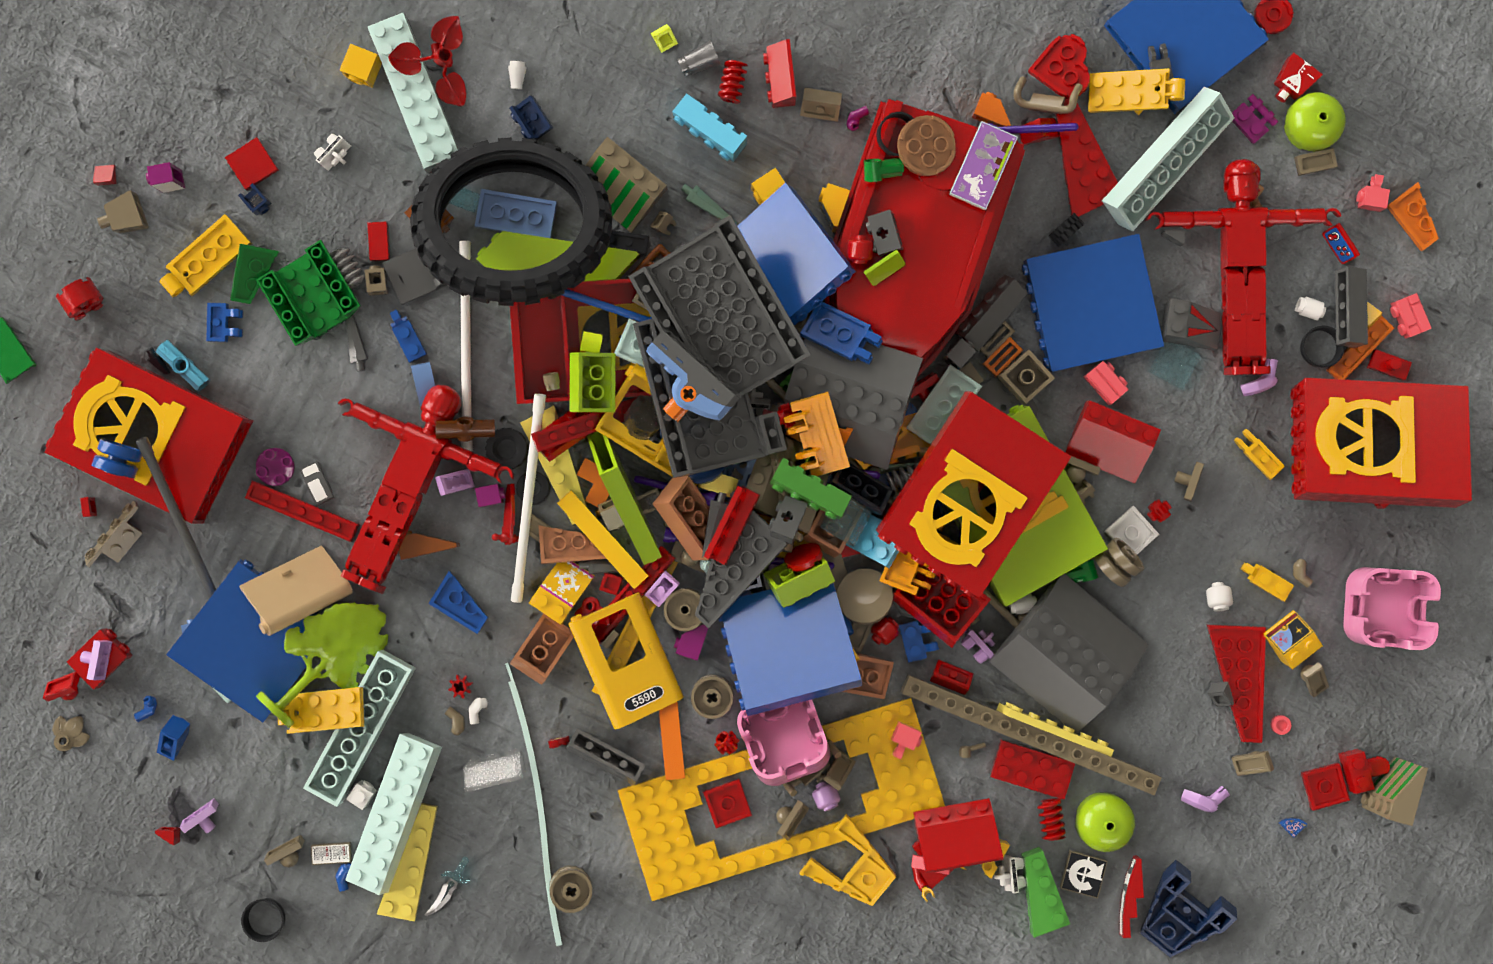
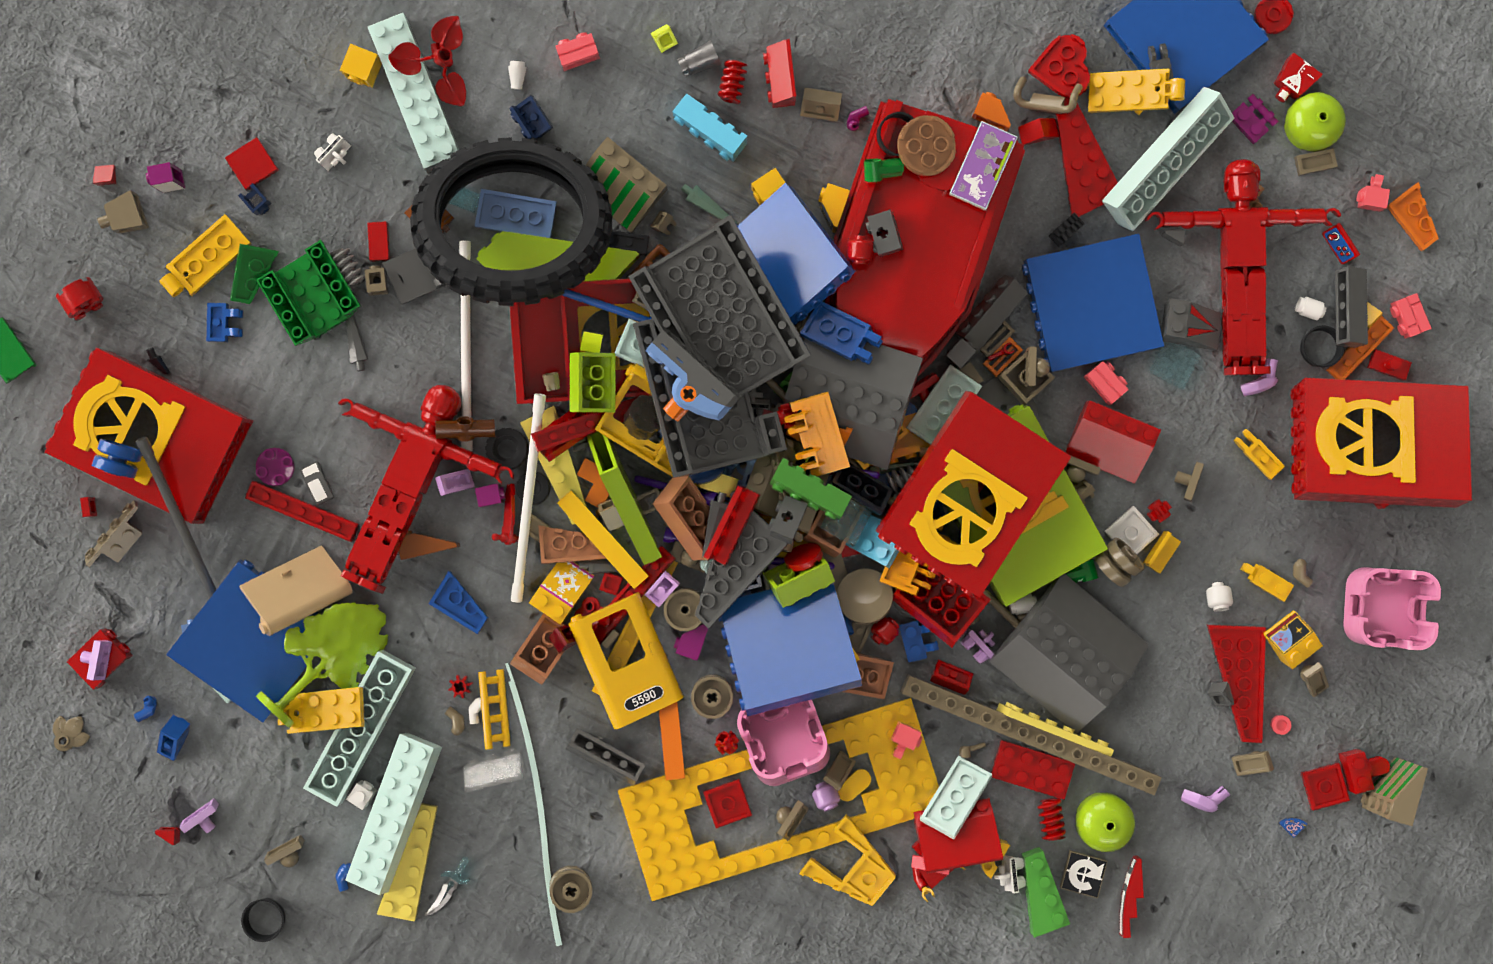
(62, 687): red tile -> none
(191, 373): medium azure piece -> none
(331, 853): tile -> none
(407, 337): blue hinge -> none
(423, 379): medium blue slope -> none
(486, 717): none -> yellow bar
(556, 742): red tile -> none
(562, 638): none -> dark red slope
(577, 51): none -> coral brick
(789, 786): dark tan piece -> none
(855, 784): none -> yellow tile
(884, 268): lime slope -> none
(956, 797): none -> light aqua tile
(1003, 351): none -> red hand
(1034, 367): none -> dark tan tile
(1039, 128): dark purple piece -> none
(1161, 552): none -> yellow panel
(1178, 918): dark blue wedge -> none

